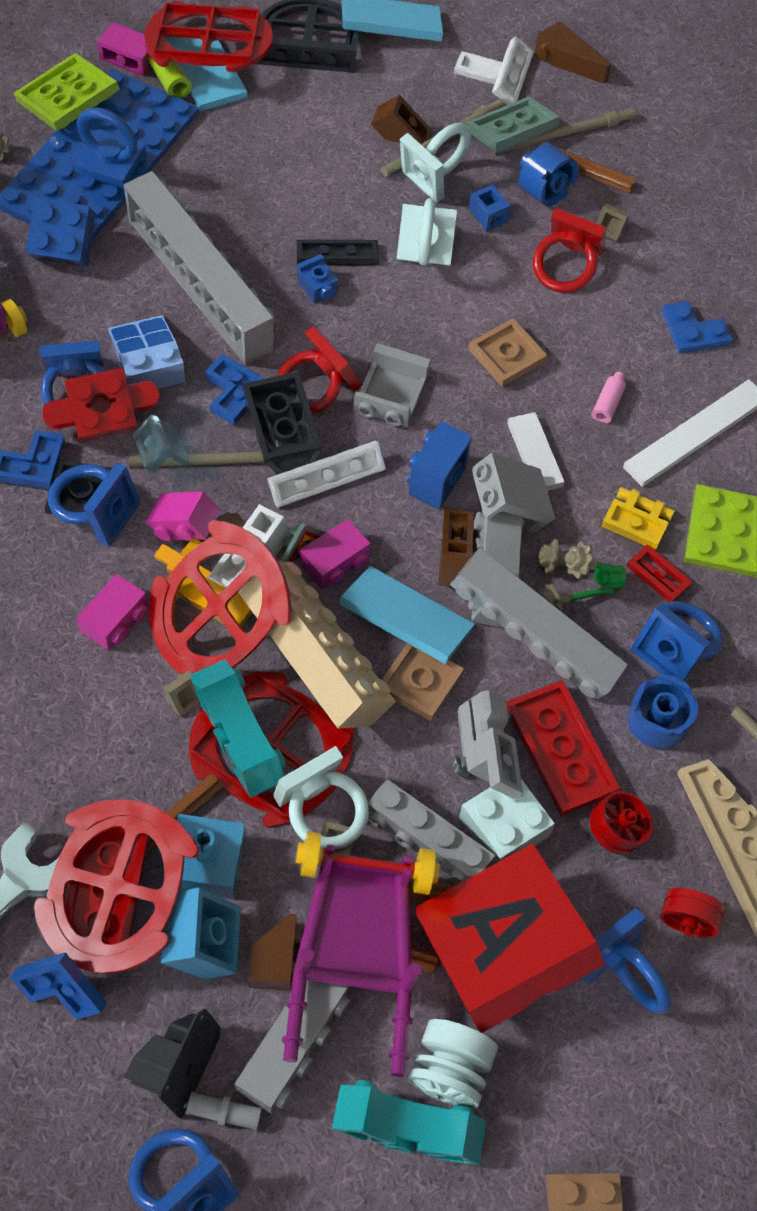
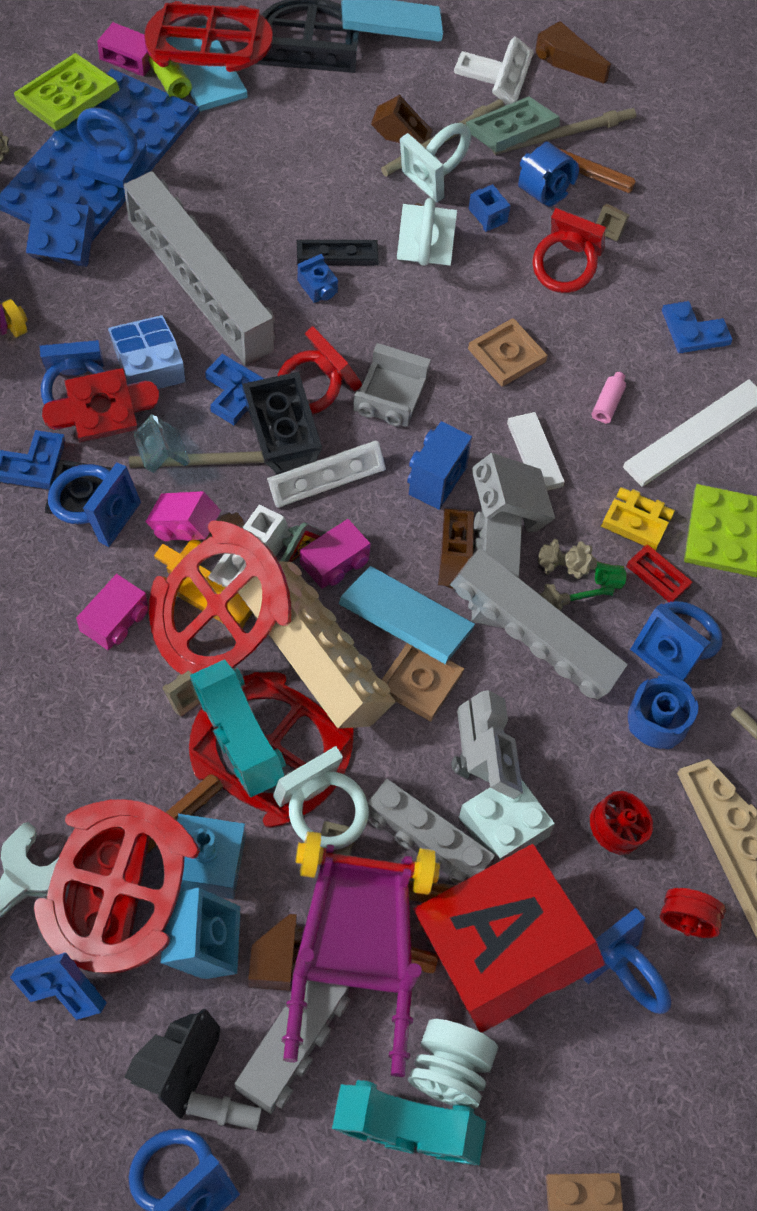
(562, 747): red plate -> none

